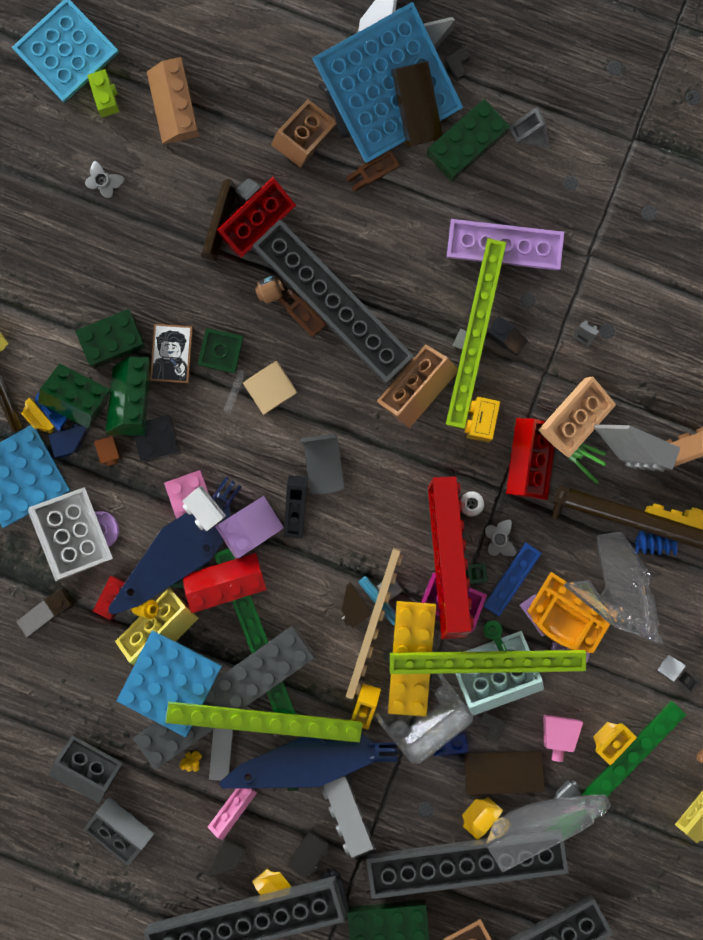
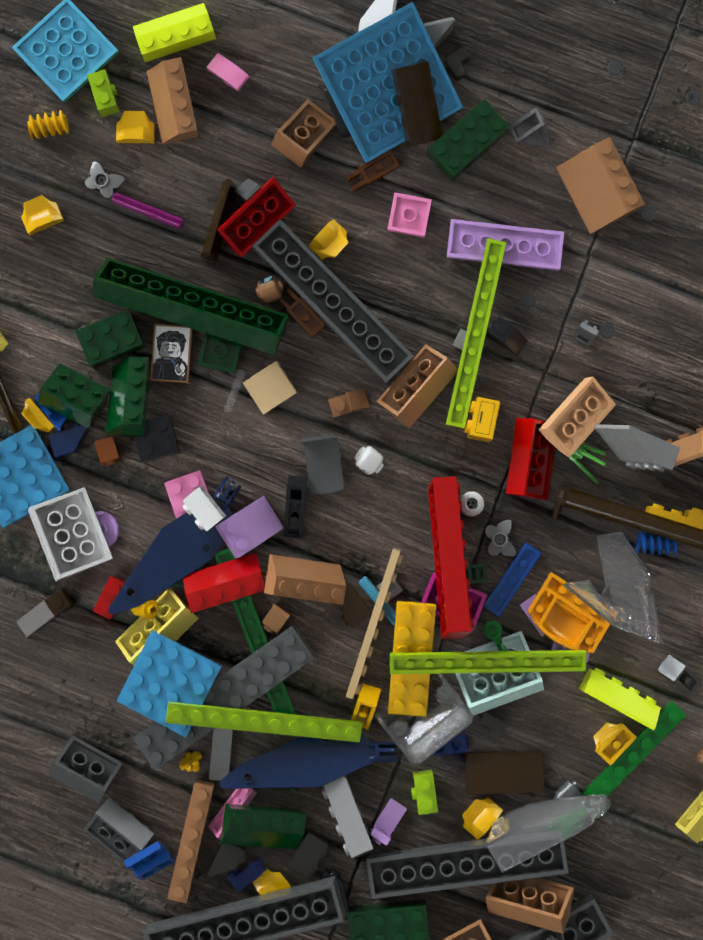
(40, 214): none -> yellow slope
(46, 125): none -> yellow piece
(135, 128): none -> yellow slope
(147, 210): none -> magenta axle
(150, 860): none -> blue slope
(174, 32): none -> neon yellow slope
(189, 305): none -> dark green brick
(191, 841): none -> medium nougat brick
(228, 72): none -> bright pink slope
(246, 874): none -> clear blue leg
(262, 826): none -> dark green slope
(275, 618): none -> medium nougat slope
(305, 579): none -> medium nougat slope
(329, 241): none -> yellow slope
(348, 403): none -> medium nougat slope
(369, 460): none -> white head
(387, 821): none -> lavender bracket
(409, 215): none -> bright pink plate
(424, 792): none -> lime brick
(532, 902): none -> medium nougat slope
(561, 735): bright pink torso -> none
(600, 186): none -> medium nougat slope
(622, 699): none -> neon yellow slope

